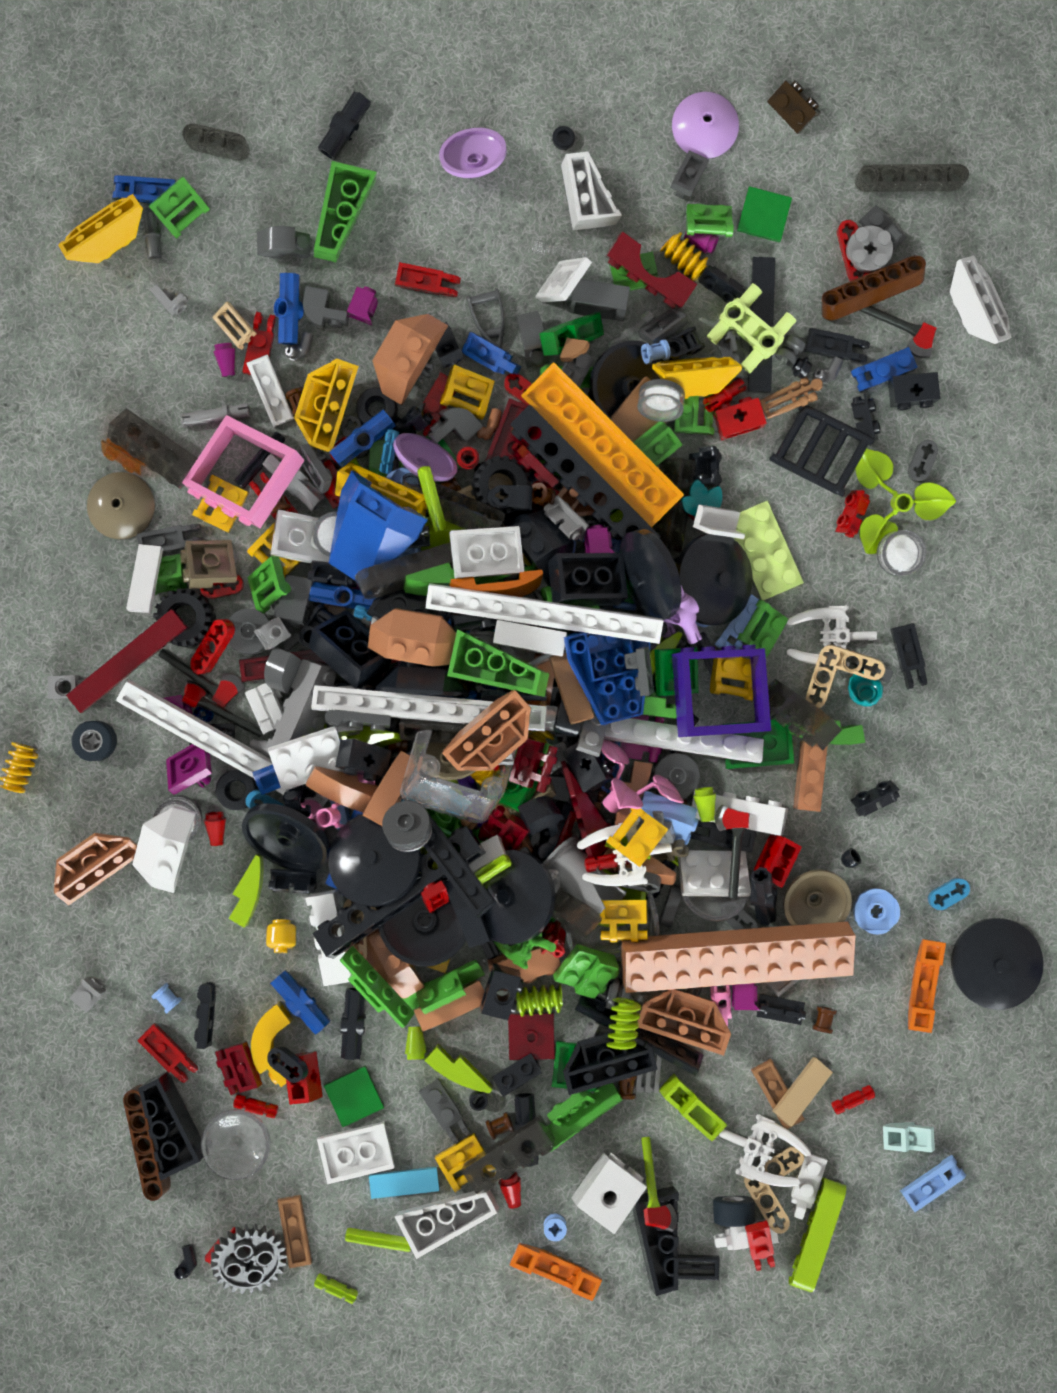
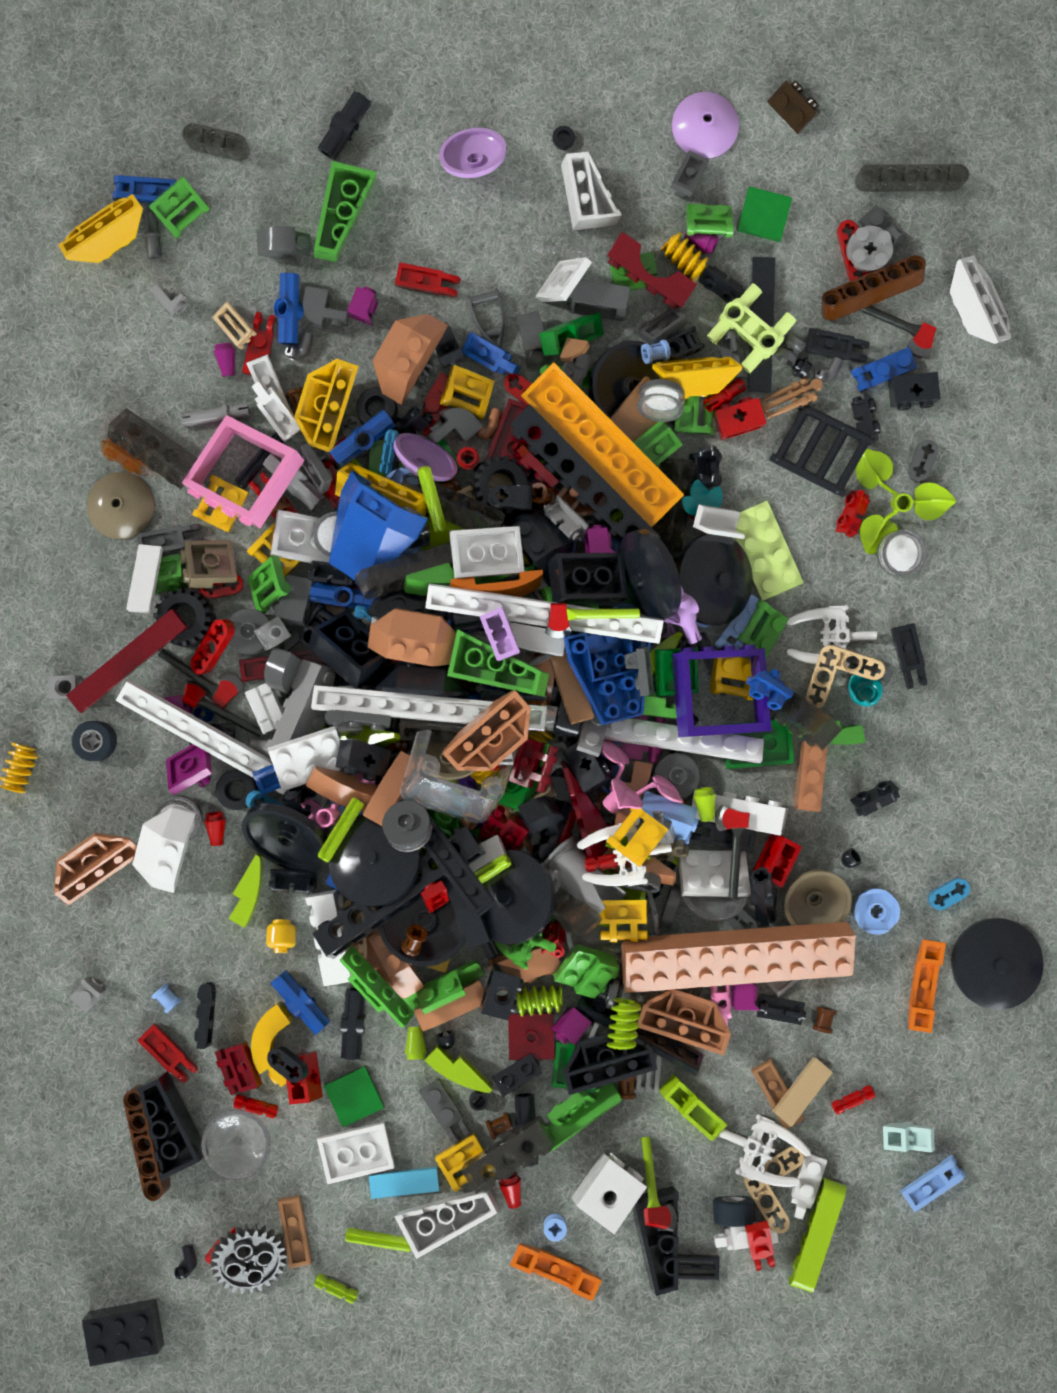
(123, 1332): none -> black brick
(275, 411): none -> white hinge
(340, 829): none -> lime axle
(415, 936): none -> reddish brown bush
(446, 1042): none -> black hinge
(500, 633): none -> lavender arch
(560, 615): none -> piece
(570, 1026): none -> magenta brick
(770, 685): none -> blue hips

